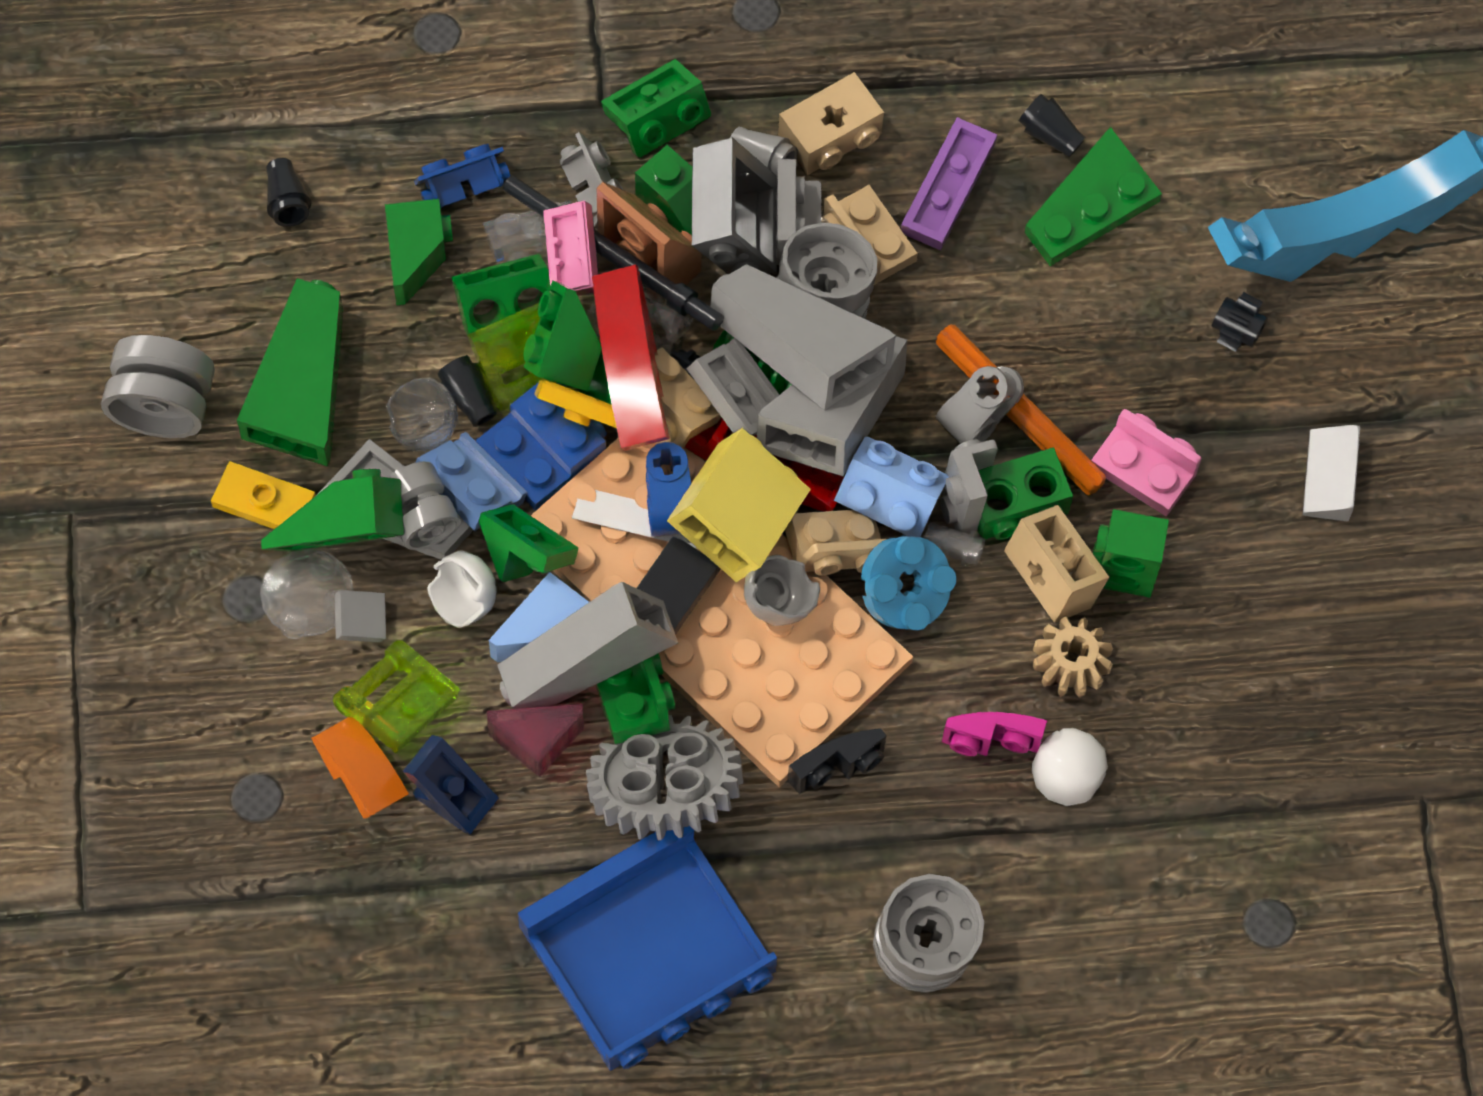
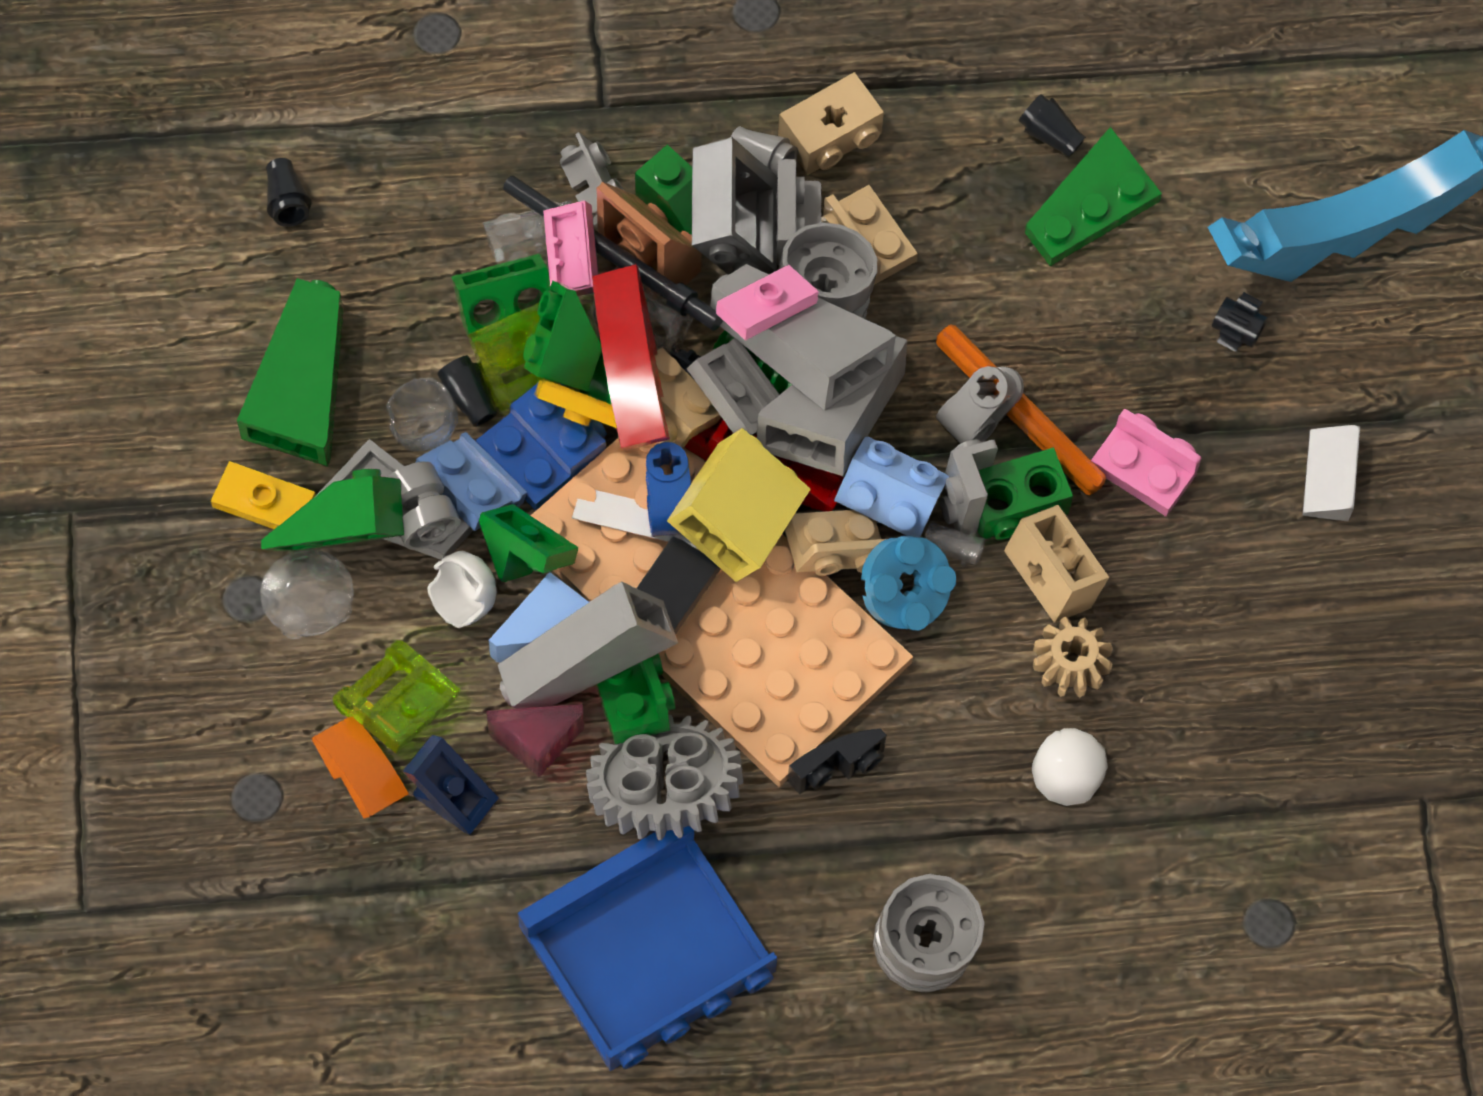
(158, 386): light grey wheel -> none
(360, 616): light grey tile -> none
(415, 244): green slope -> none
(479, 169): blue hinge -> none
(658, 107): green bracket -> none
(767, 302): none -> bright pink plate
(780, 591): light grey hair -> none
(948, 183): medium lavender plate -> none
(974, 732): dark pink slope -> none
(1131, 551): green brick -> none

